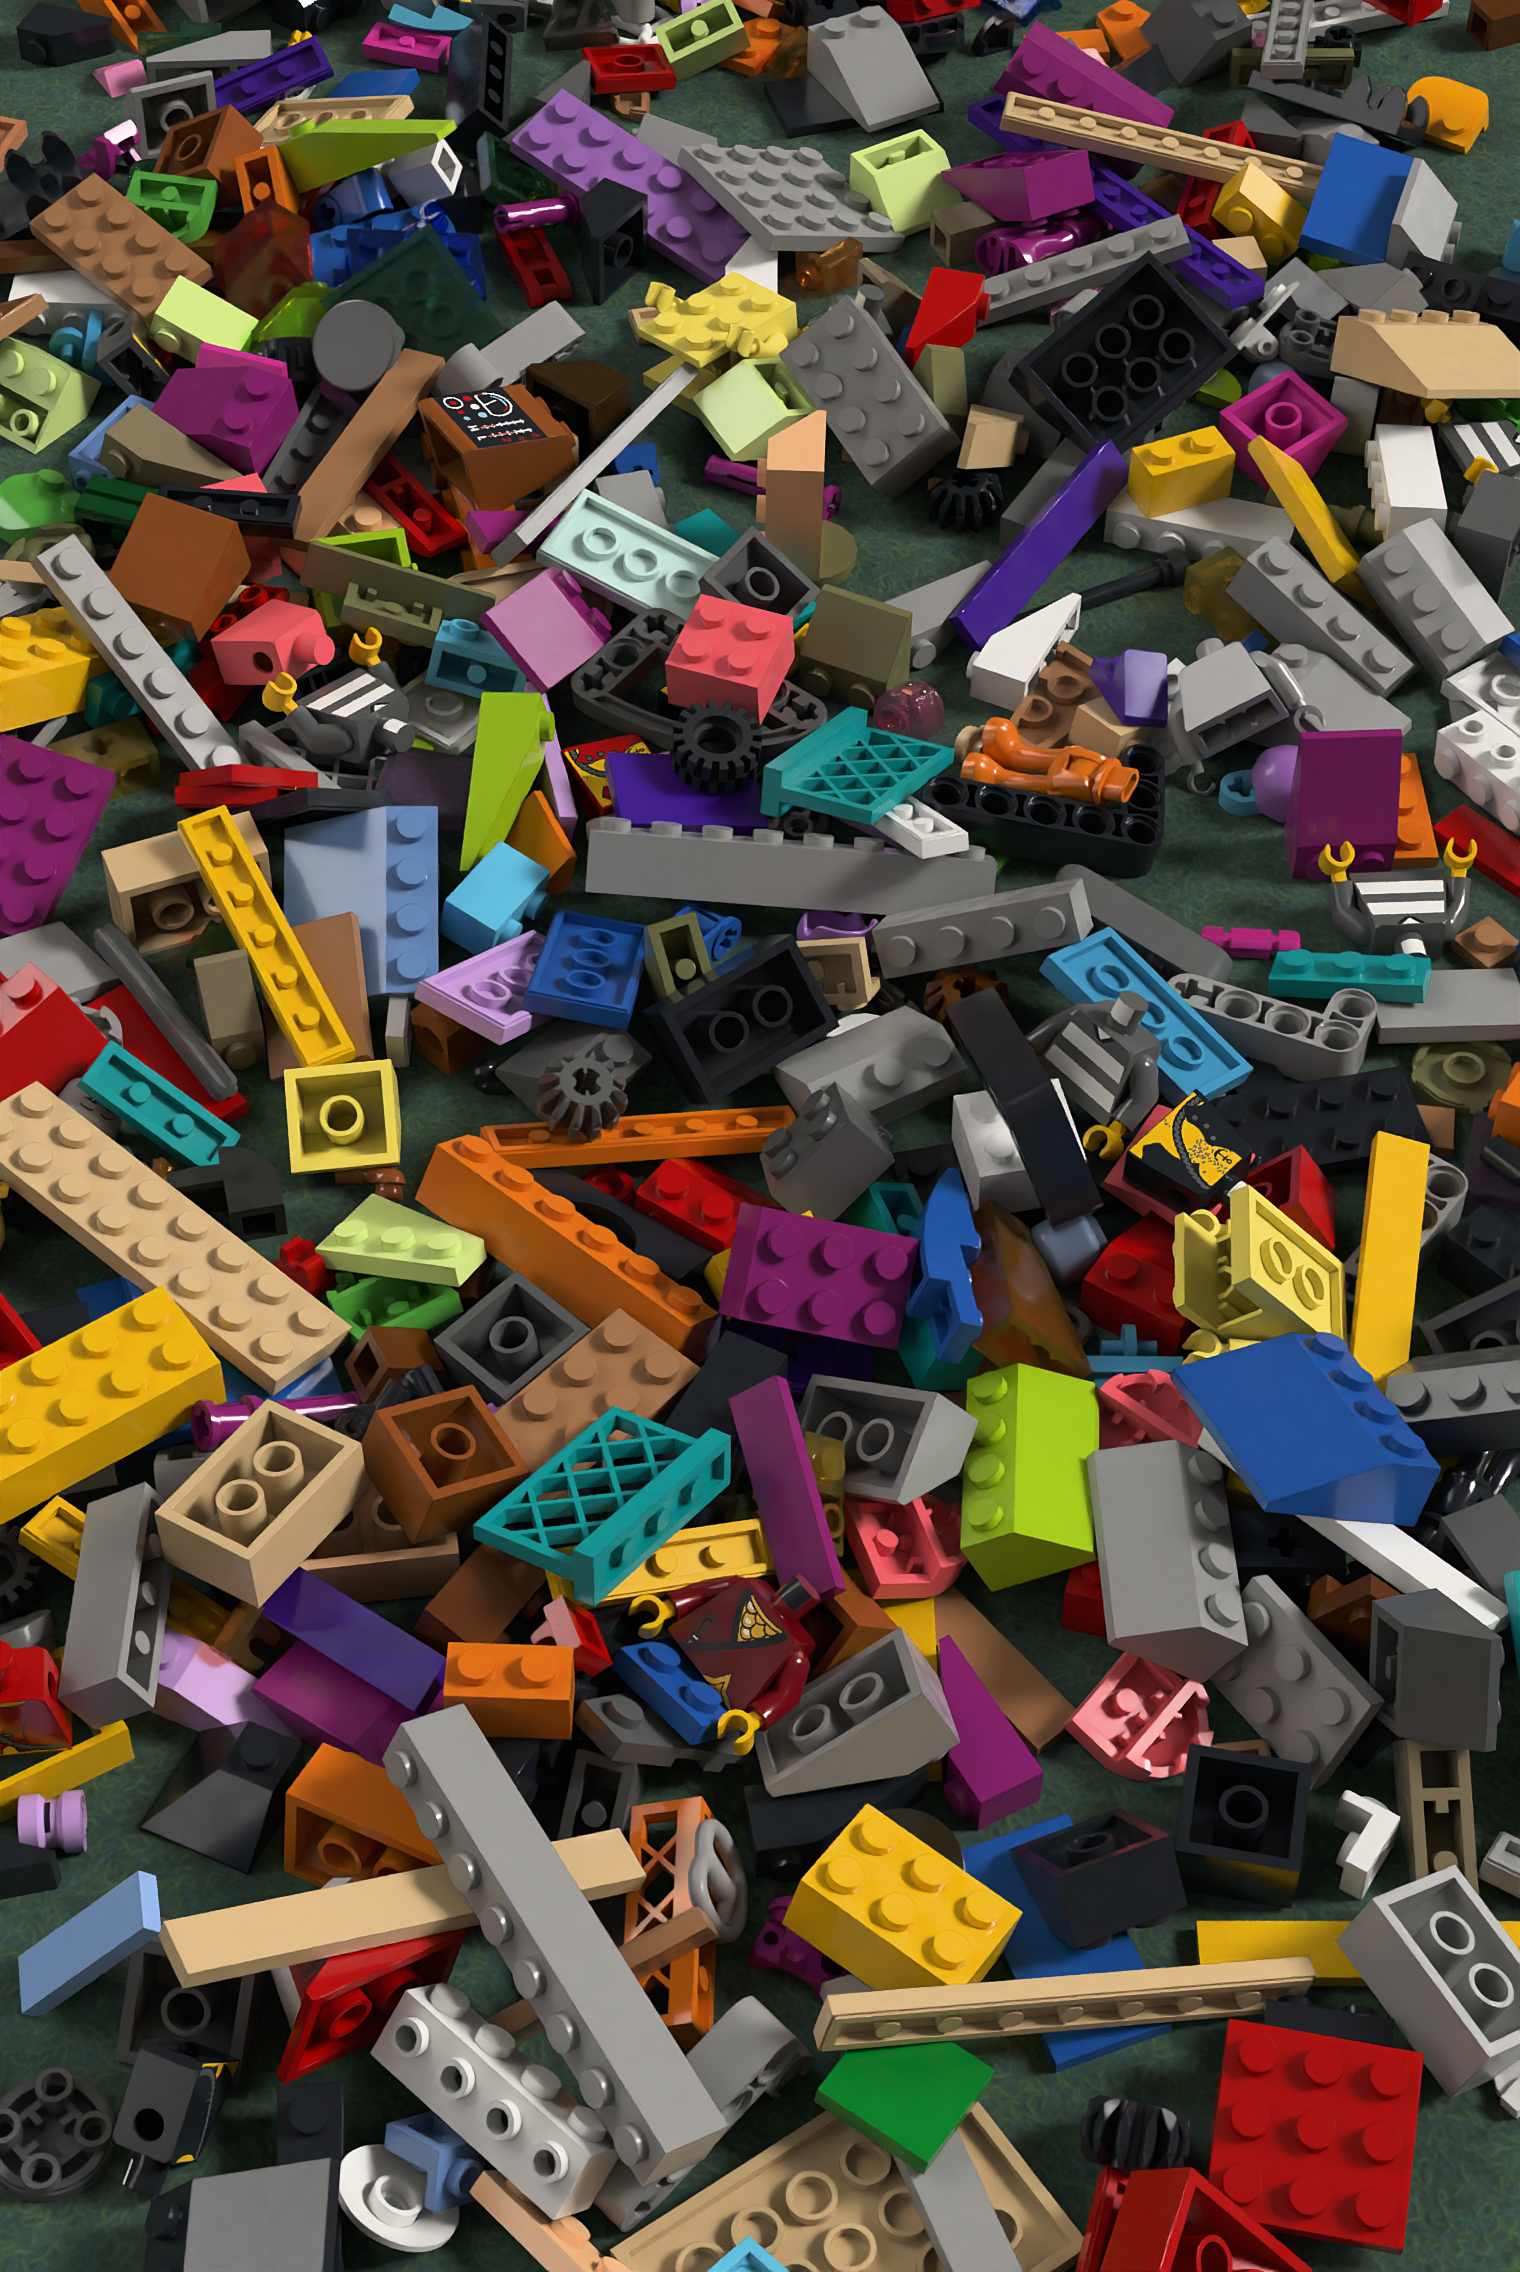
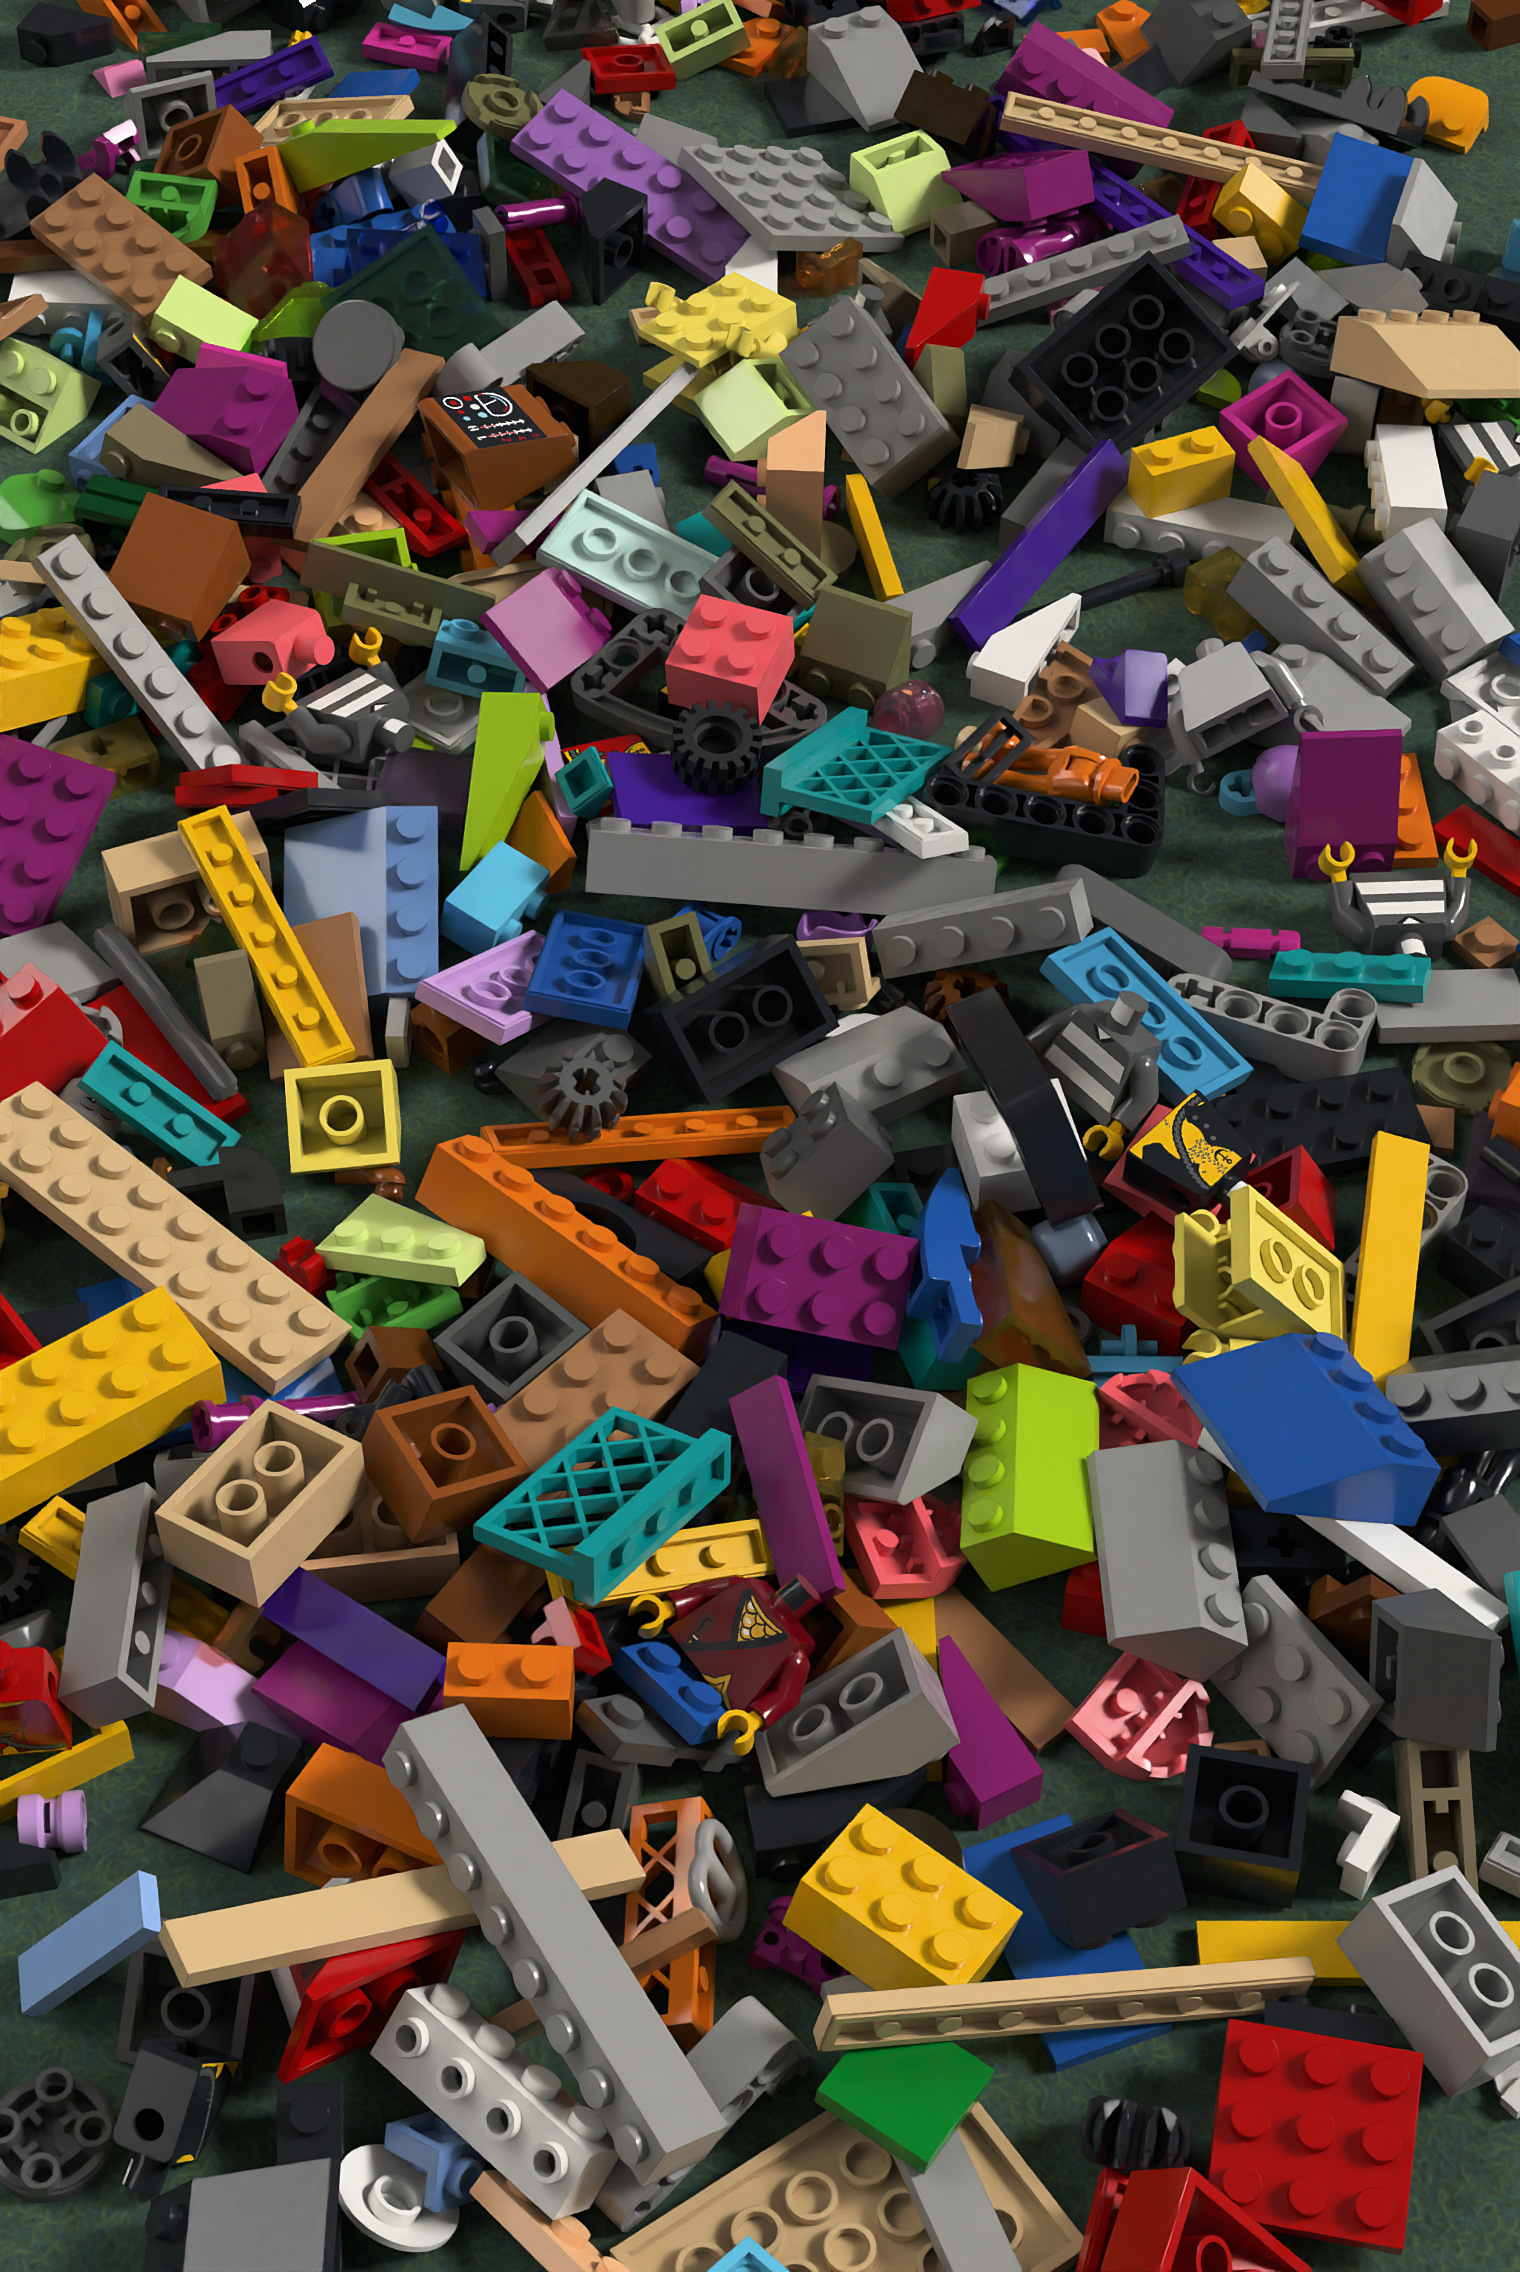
(493, 252): none -> dark grey plate
(499, 105): none -> olive tile
(585, 784): none -> teal slope
(768, 545): none -> olive tile
(871, 539): none -> yellow tile
(952, 116): none -> dark brown slope
(1013, 728): none -> black tile

